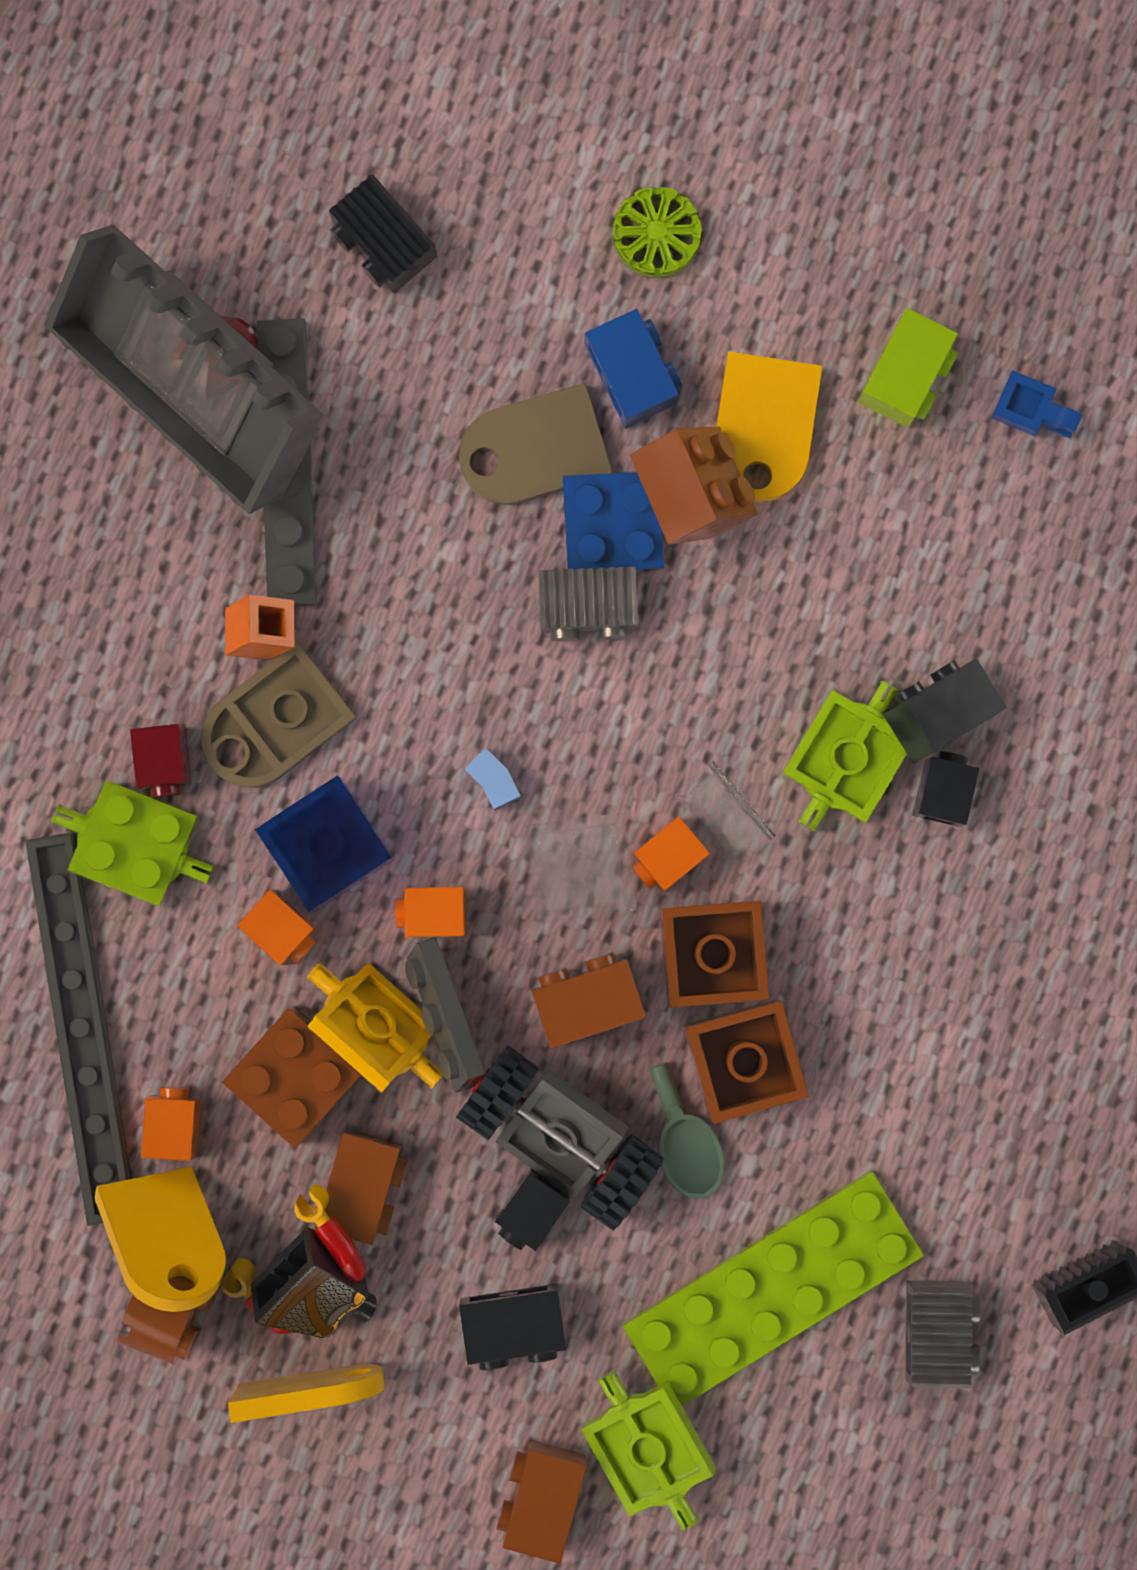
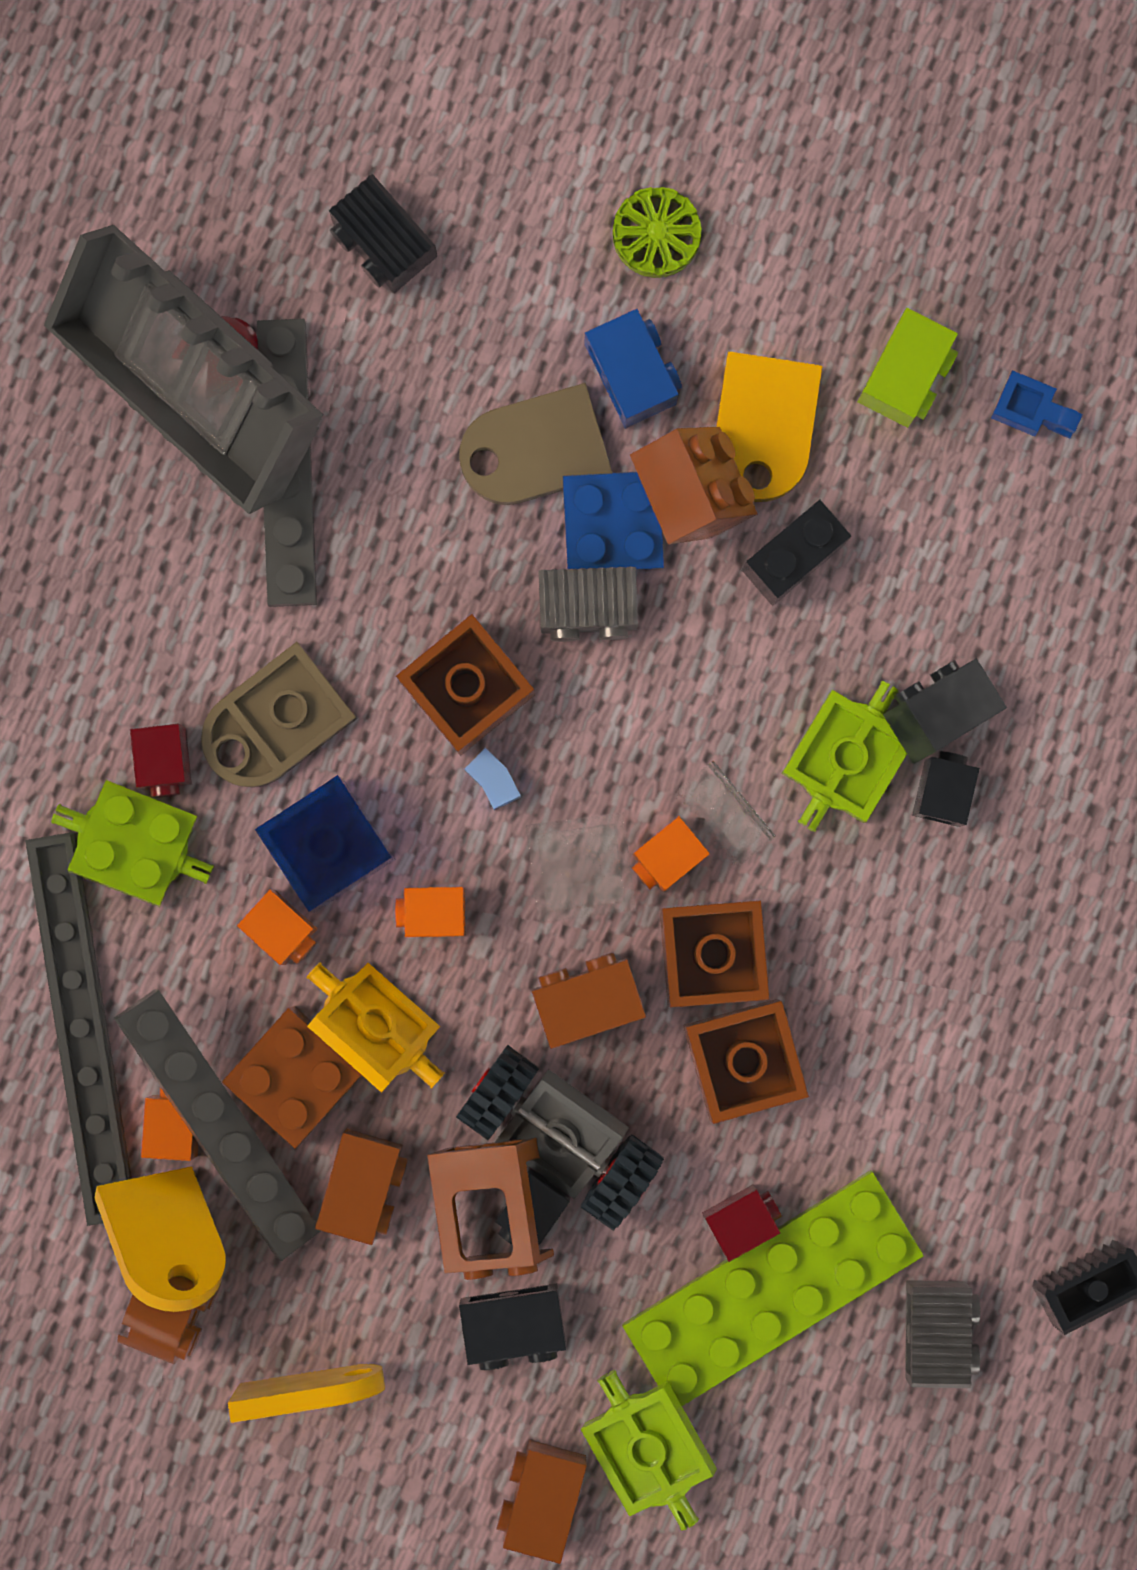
(217, 1124): none -> dark grey plate
(259, 627): orange brick -> none
(311, 1282): torso -> none
(444, 1015): dark grey plate -> none
(466, 684): none -> dark orange brick
(487, 1167): none -> dark orange window
(688, 1144): sand green piece -> none
(743, 1221): none -> dark red brick
(796, 552): none -> black brick

